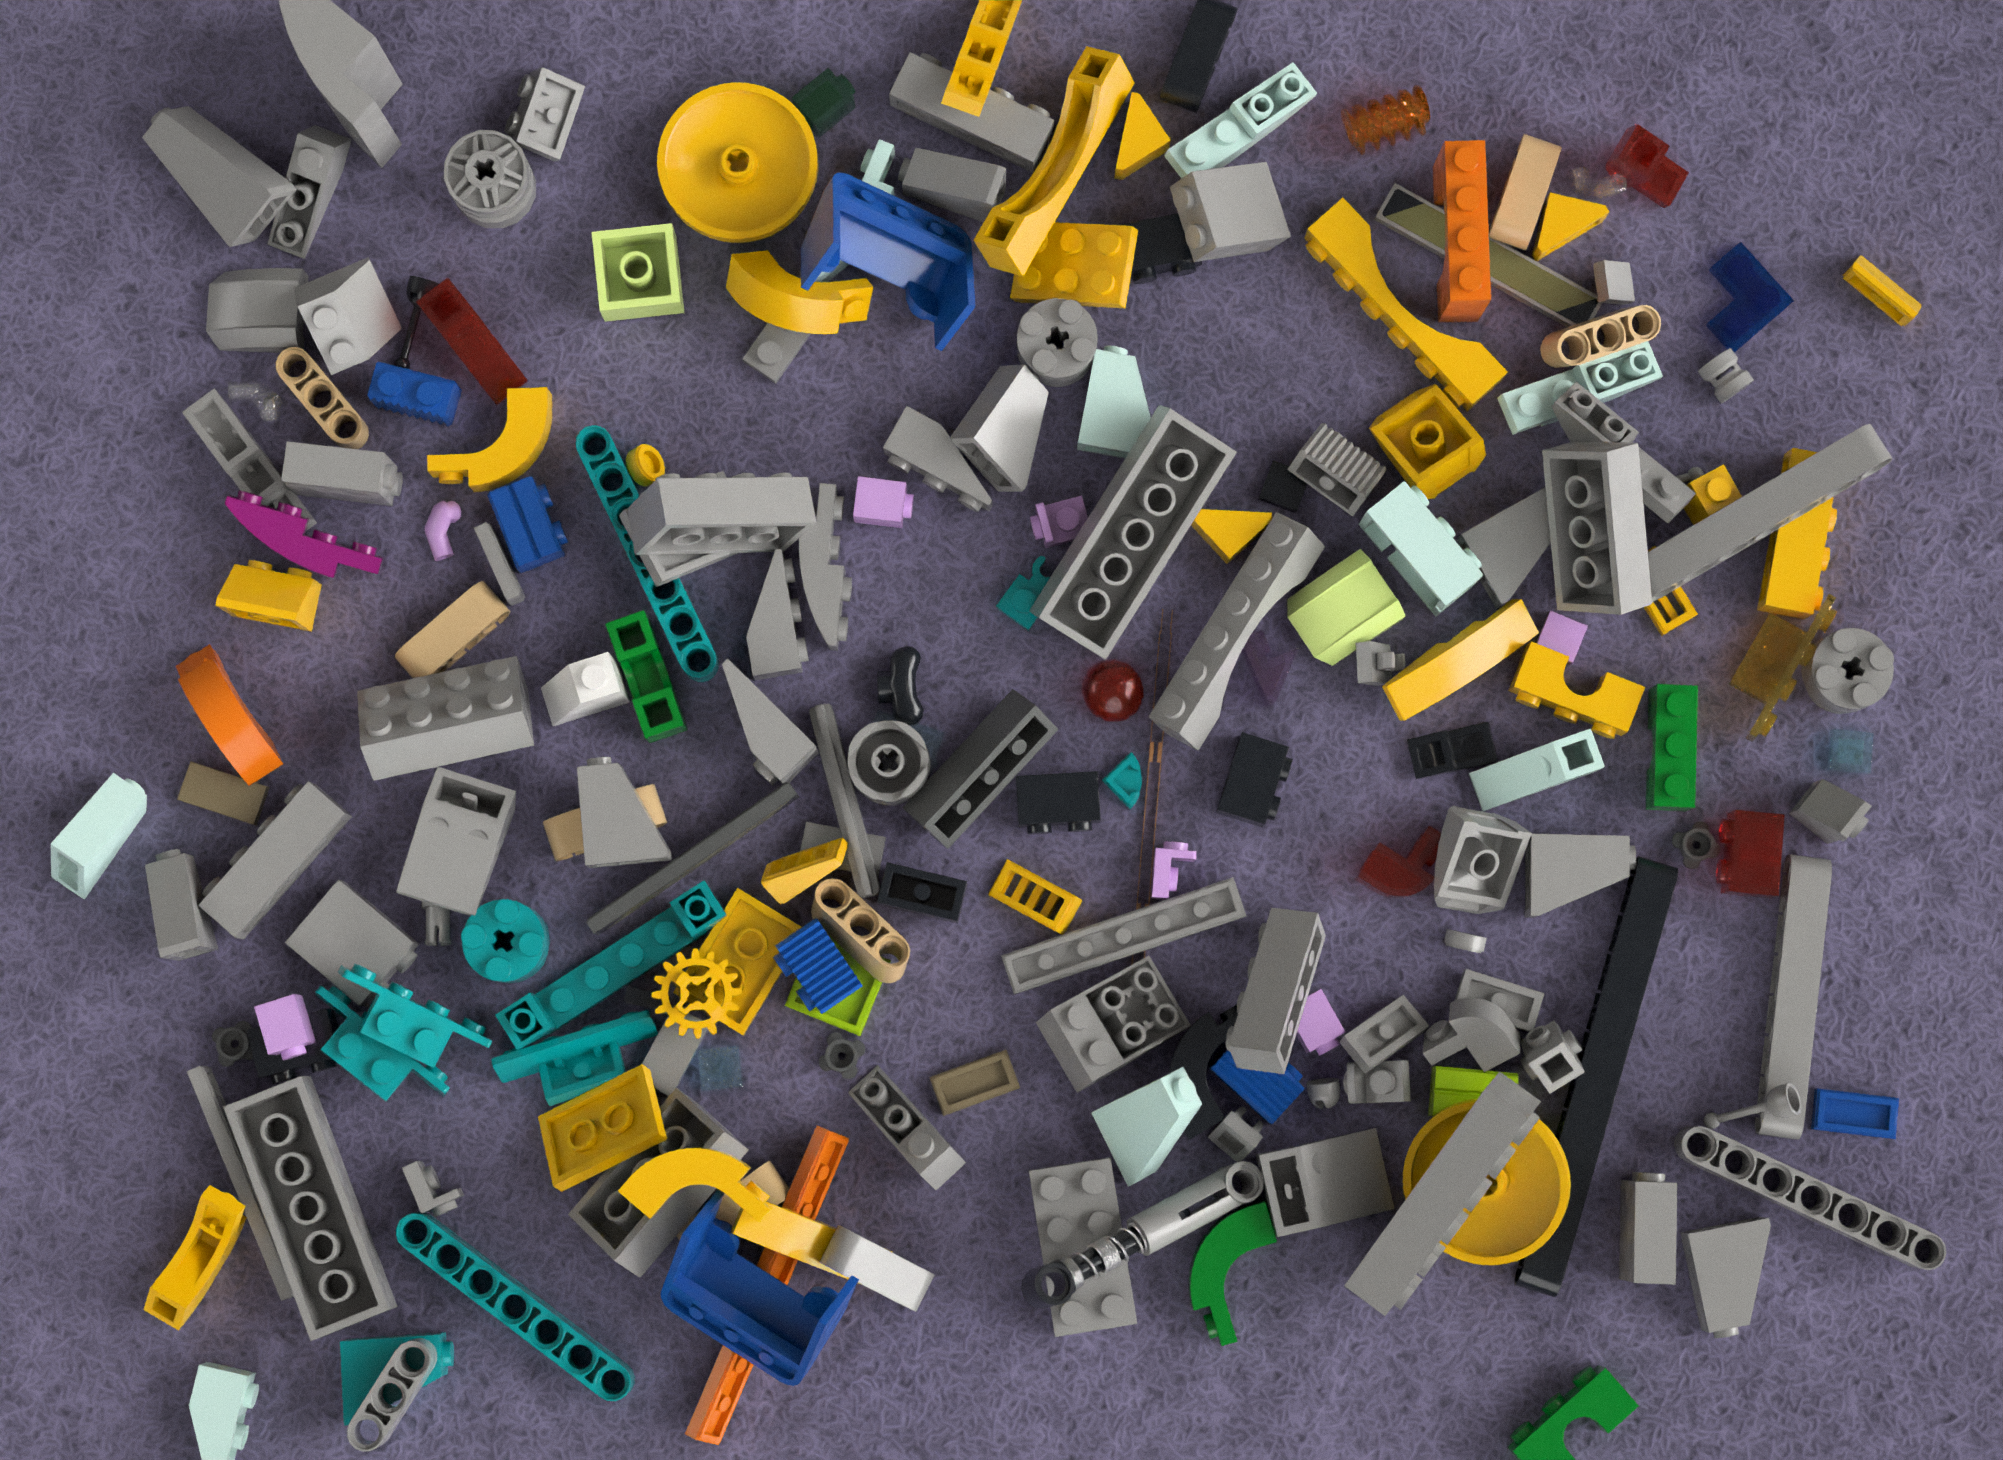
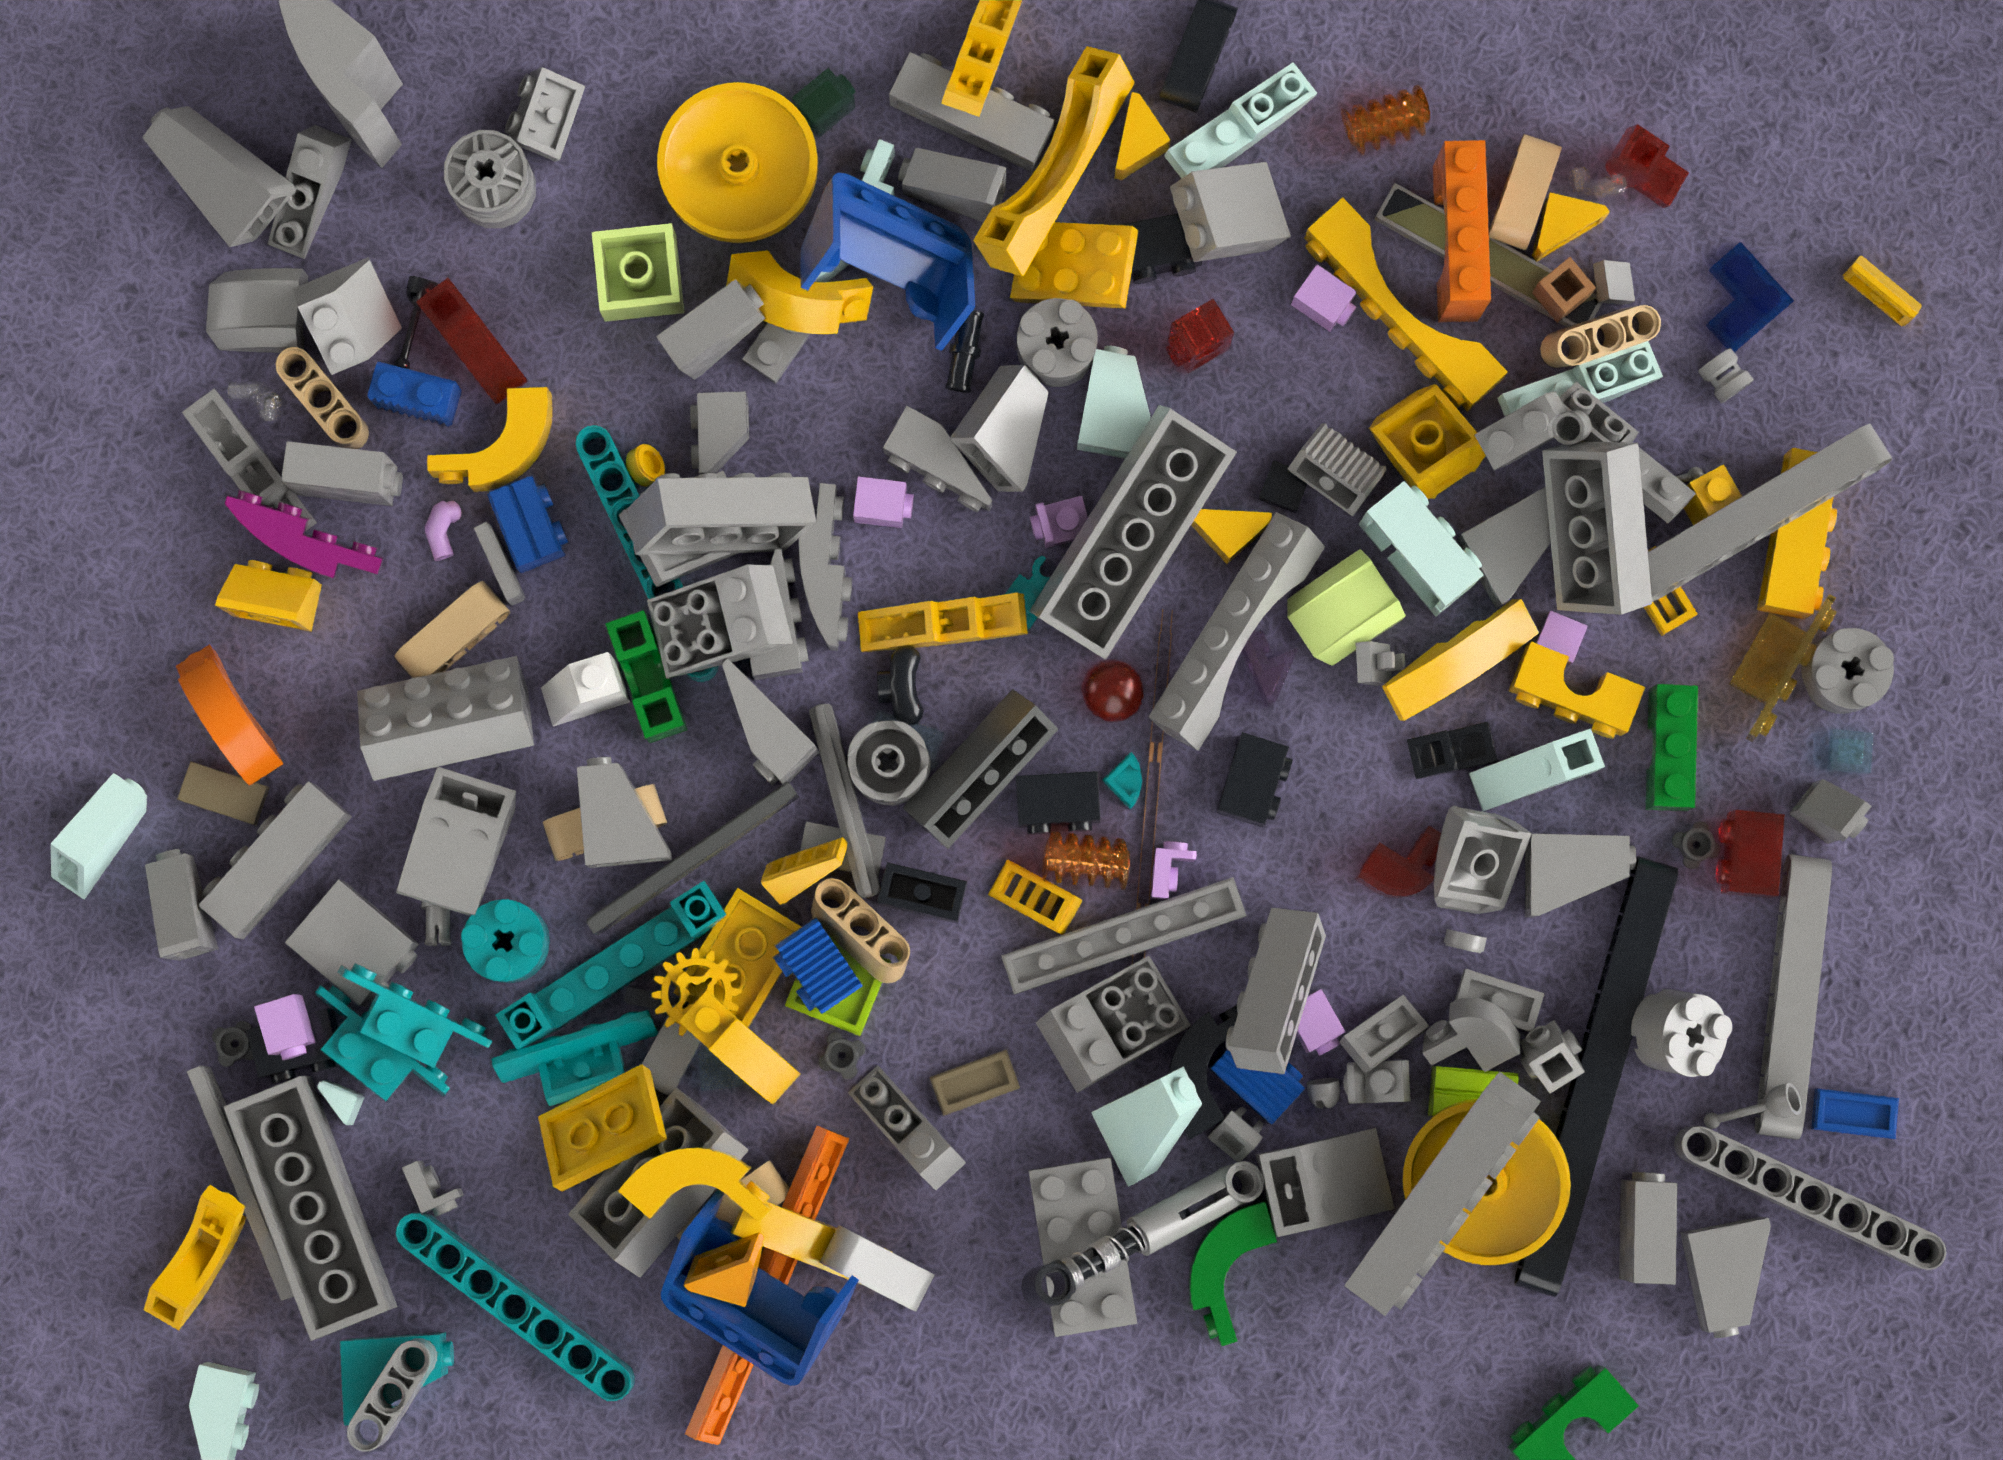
(342, 1100): none -> light aqua slope
(712, 328): none -> light grey slope
(720, 619): none -> light grey slope
(721, 427): none -> light grey slope
(727, 1271): none -> light orange slope
(739, 1048): none -> yellow arch
(942, 622): none -> yellow slope
(964, 353): none -> black pin
(1086, 859): none -> clear orange piece
(1199, 337): none -> clear red brick
(1325, 299): none -> lavender brick
(1529, 429): none -> light grey hinge
(1563, 289): none -> medium nougat brick
(1680, 1032): none -> light grey brick

